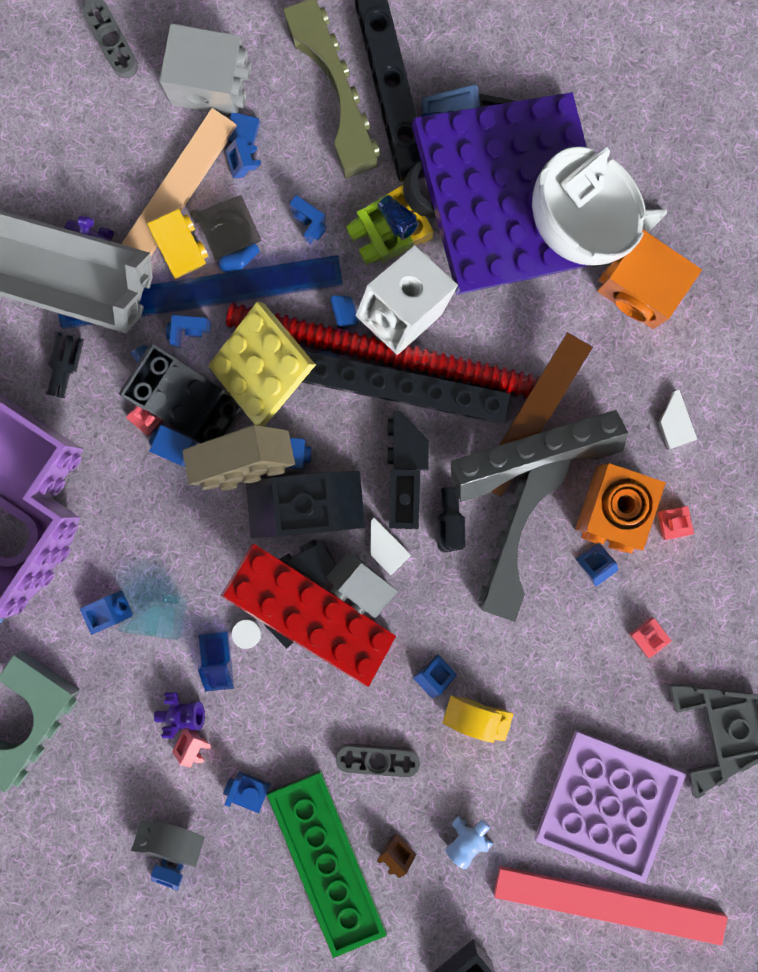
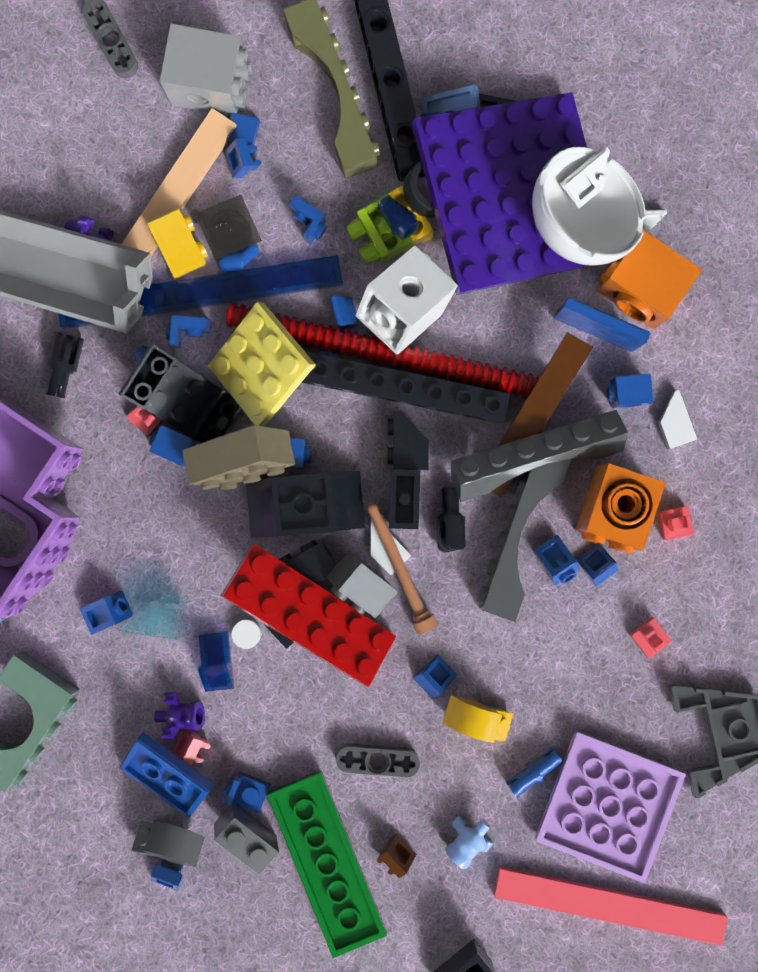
(166, 775): none -> blue tile
(246, 838): none -> dark grey brick
(423, 619): none -> nougat piece
(534, 772): none -> blue pin
(557, 560): none -> blue bracket
(601, 325): none -> blue tile
(630, 391): none -> blue brick

